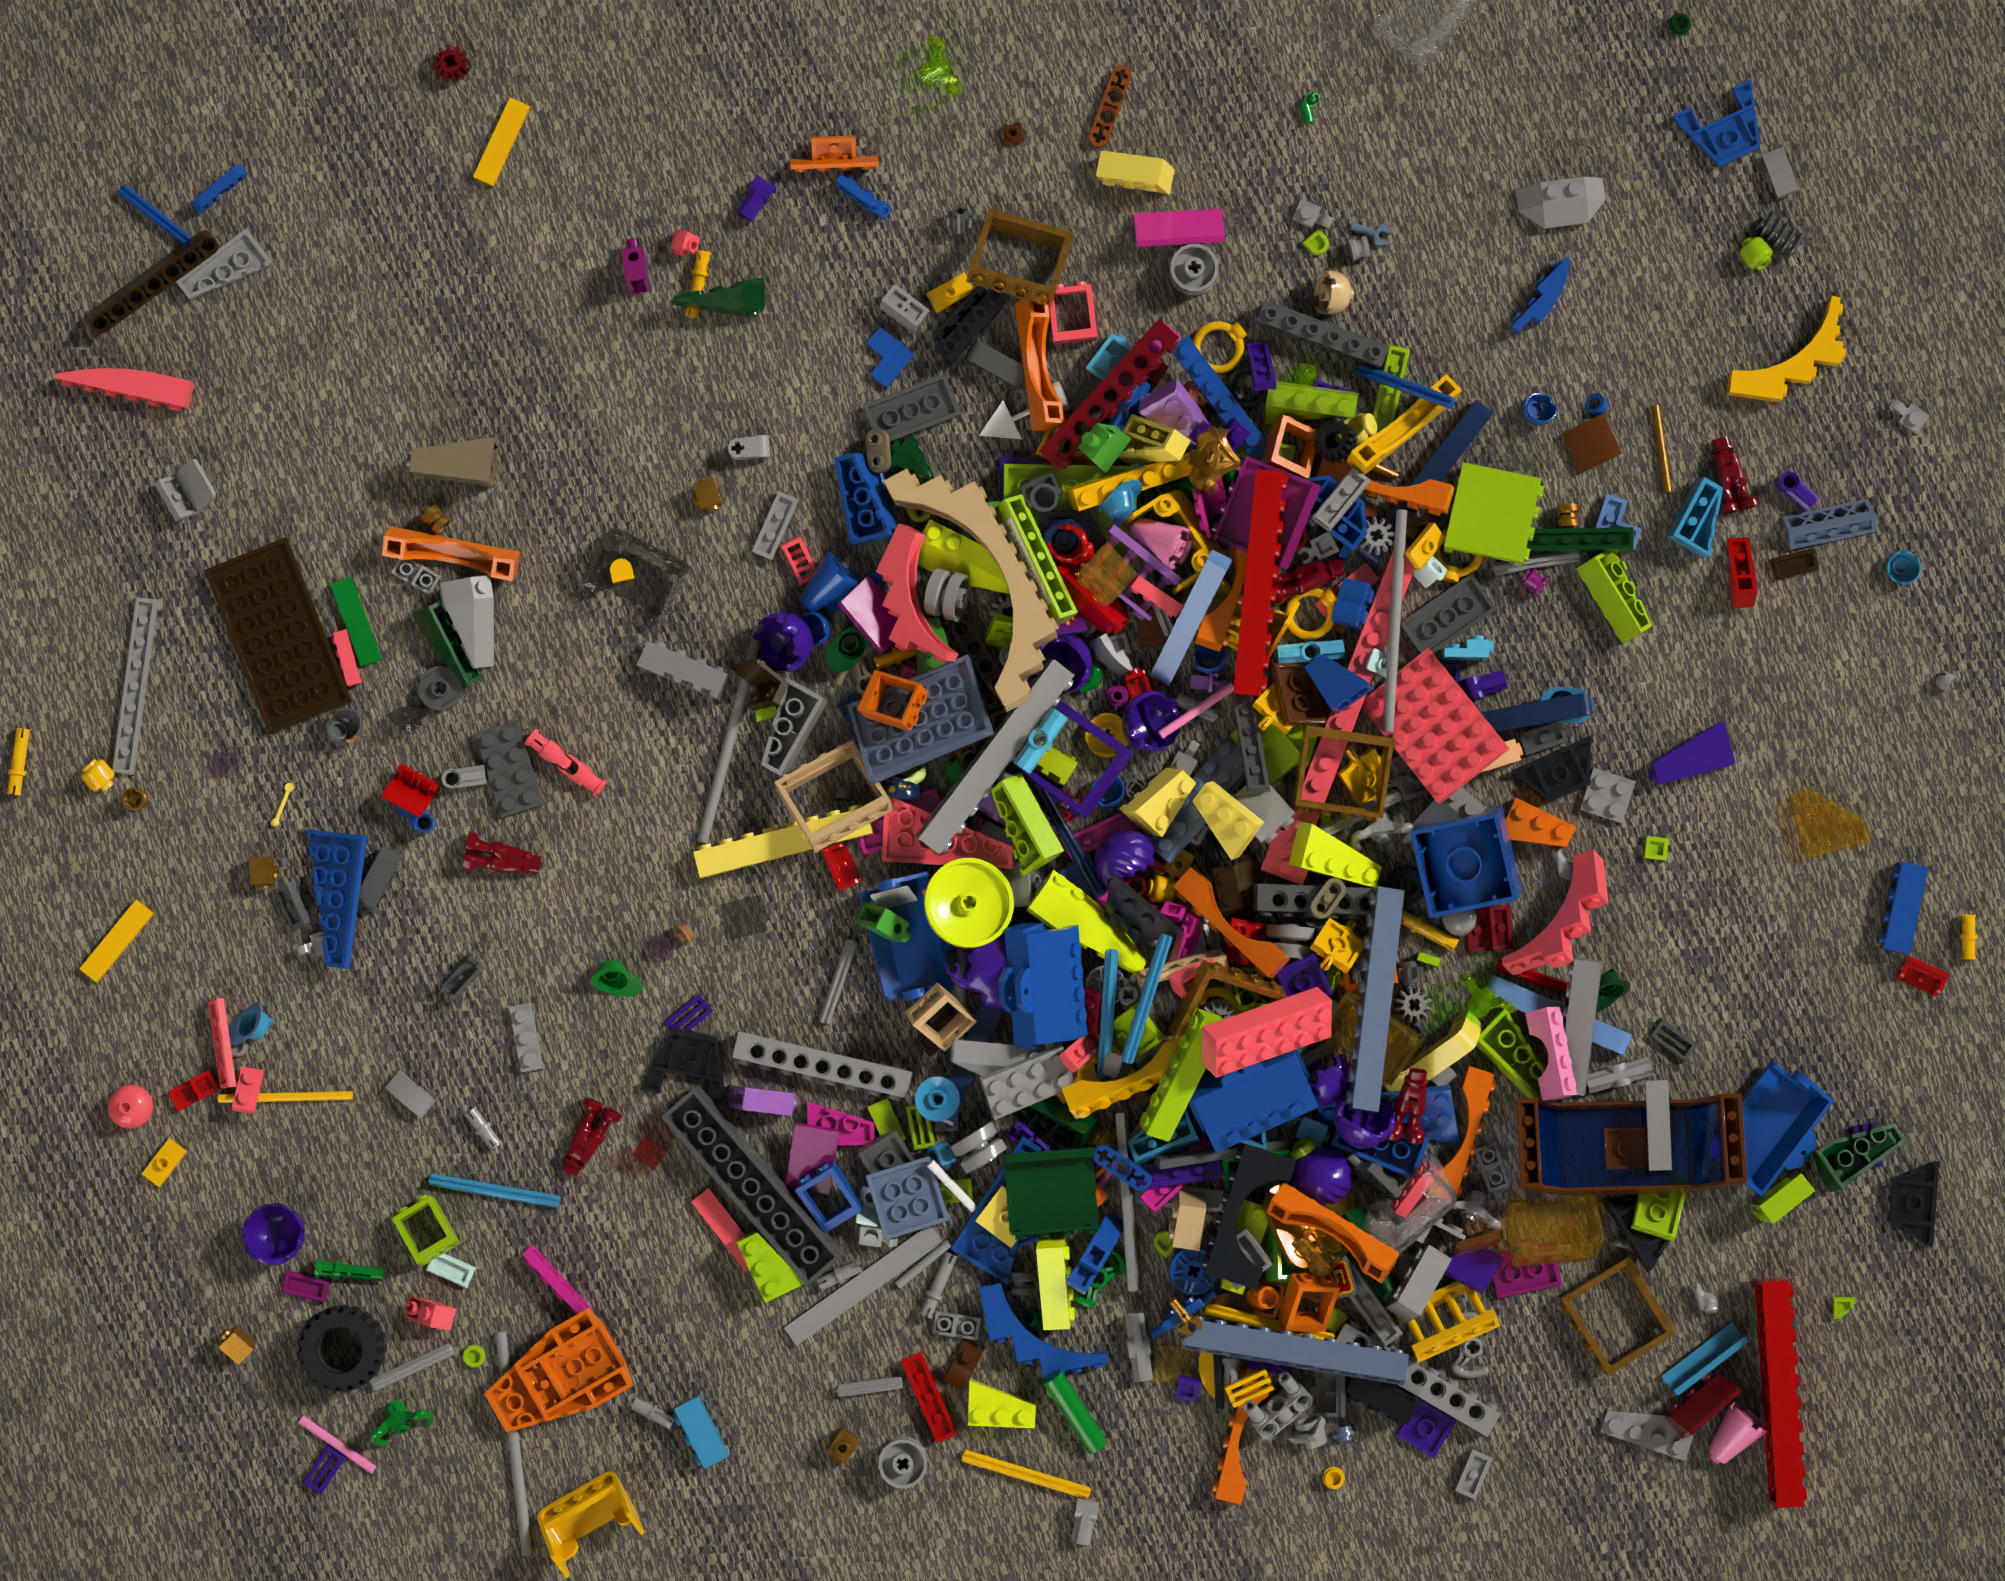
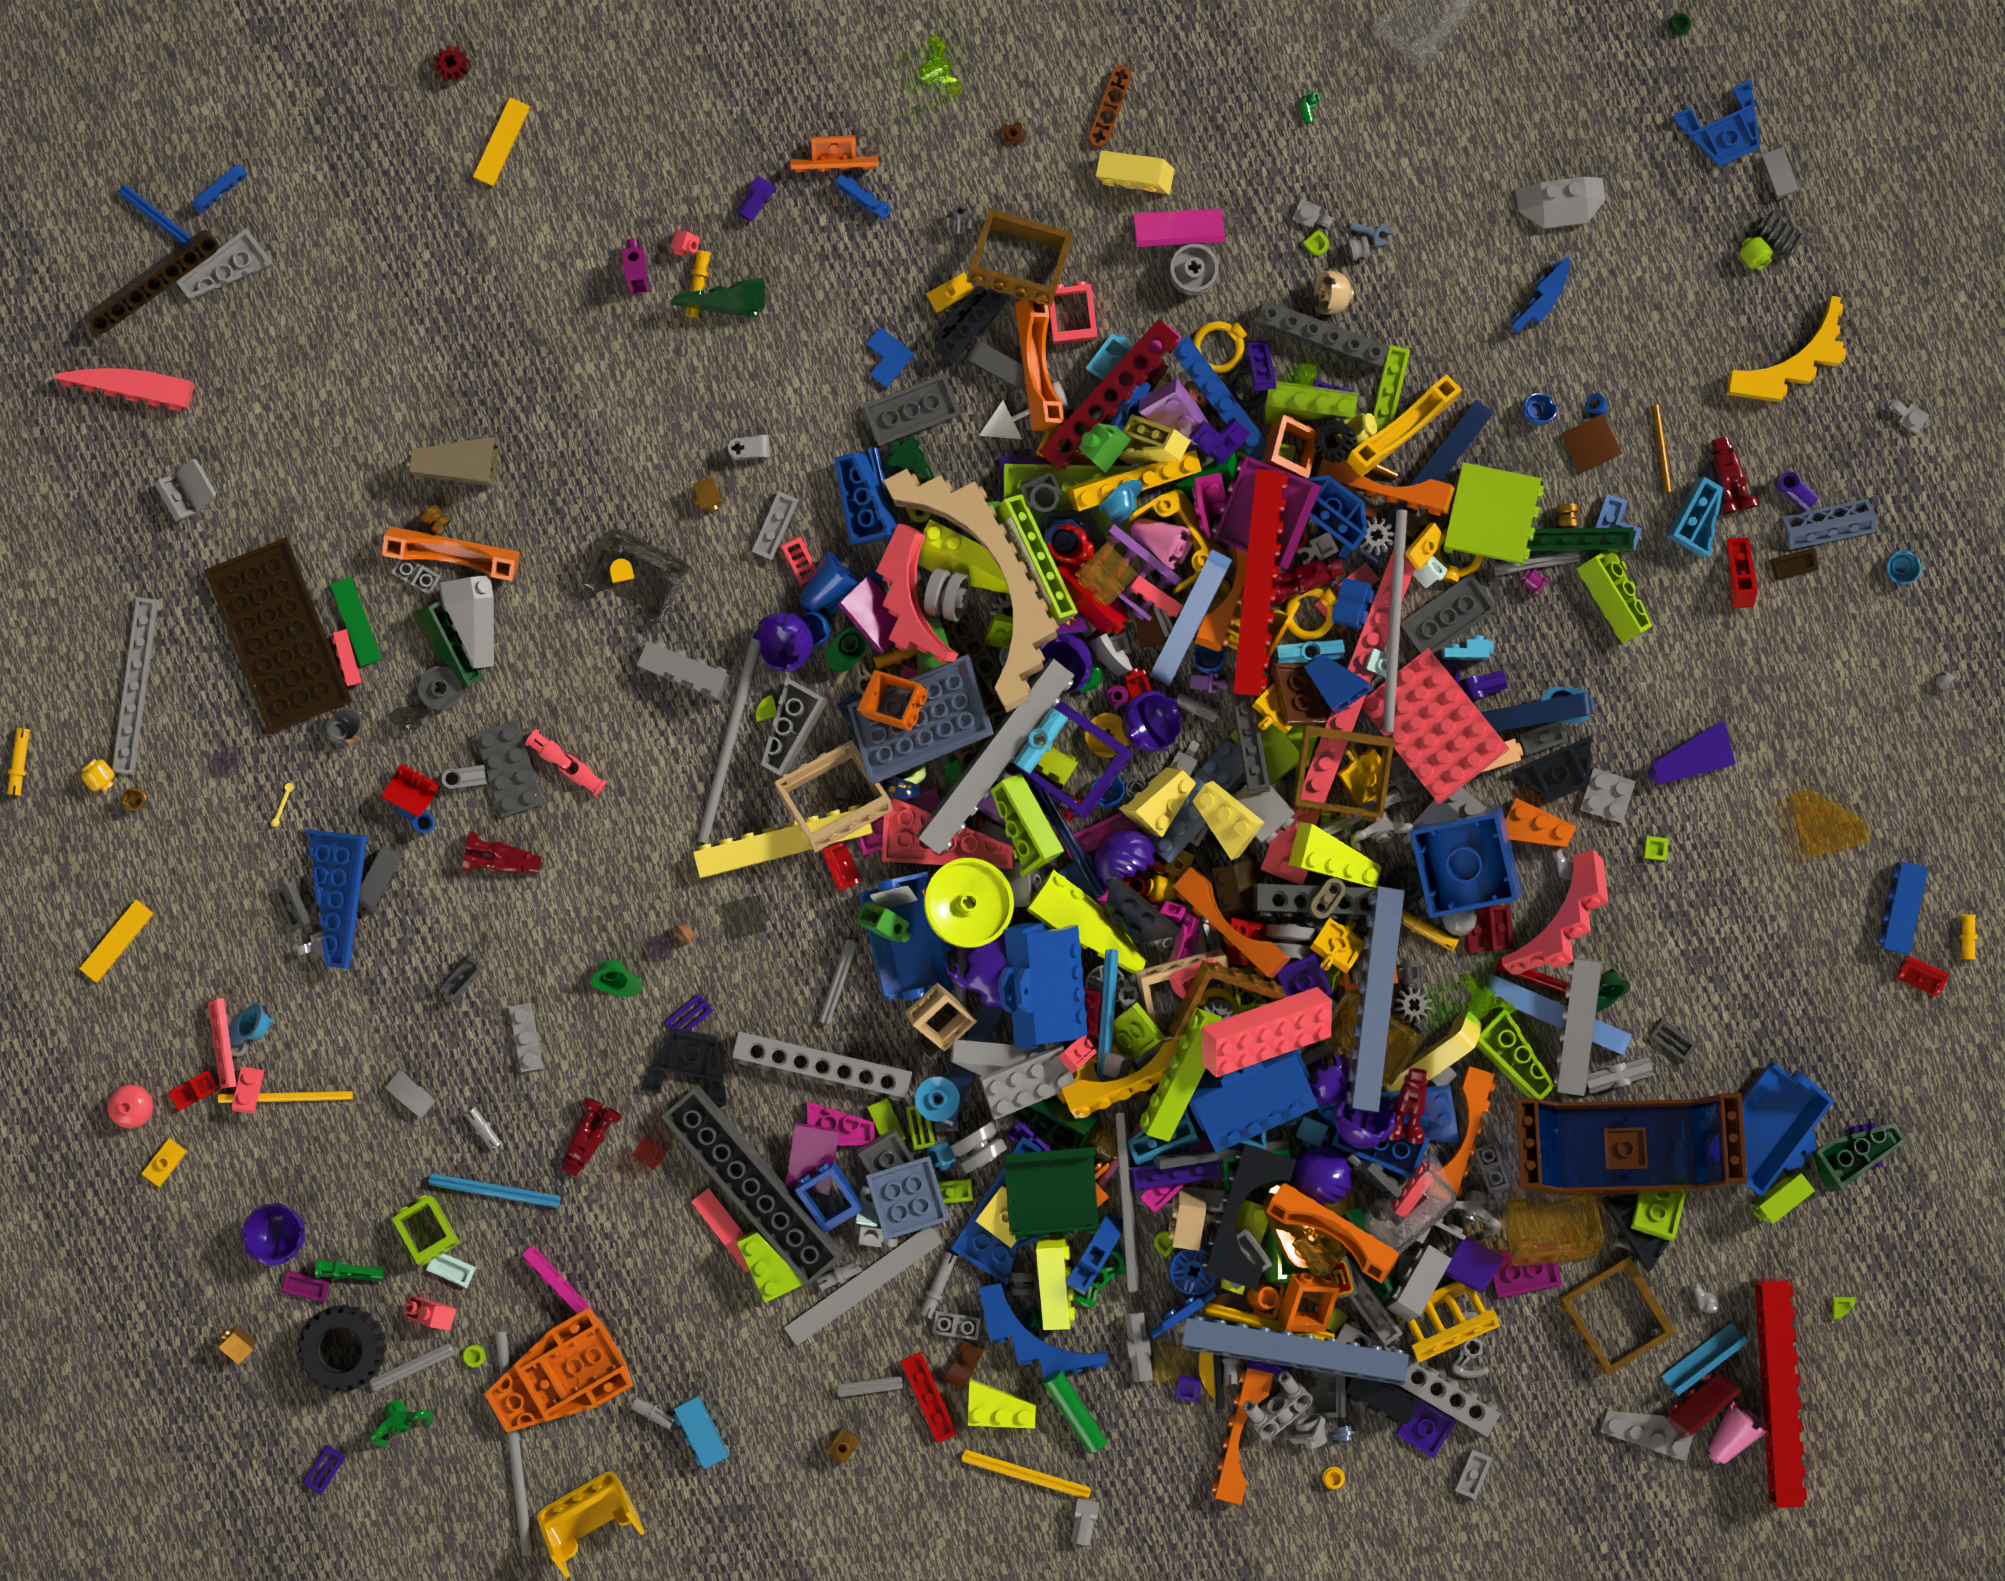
(262, 872): pearl gold brick -> none
(338, 1445): bright pink bar -> none
(761, 1100): medium lavender slope -> none
(768, 684): dark brown bracket -> none
(879, 449): dark tan plate -> none
(903, 1475): light grey wheel -> none
(904, 308): light grey hinge -> none
(922, 1264): light grey bar -> none
(951, 1185): white bar -> none
(1132, 1181): blue beam -> none
(1146, 998): dark azure axle -> none
(1185, 1317): pearl gold bar -> none
(1195, 711): bright pink bar -> none
(1211, 459): pearl gold piece -> none
(1262, 1372): yellow tile -> none
(1302, 1148): lime tile -> none
(1341, 499): light grey tile -> none
(1405, 385): blue axle -> none
(1428, 959): lime tile -> none
(1477, 1243): clear orange tile -> none
(1558, 1077): bright pink arch -> none
(1658, 1125): light grey tile -> none
(1914, 1202): black wing -> none

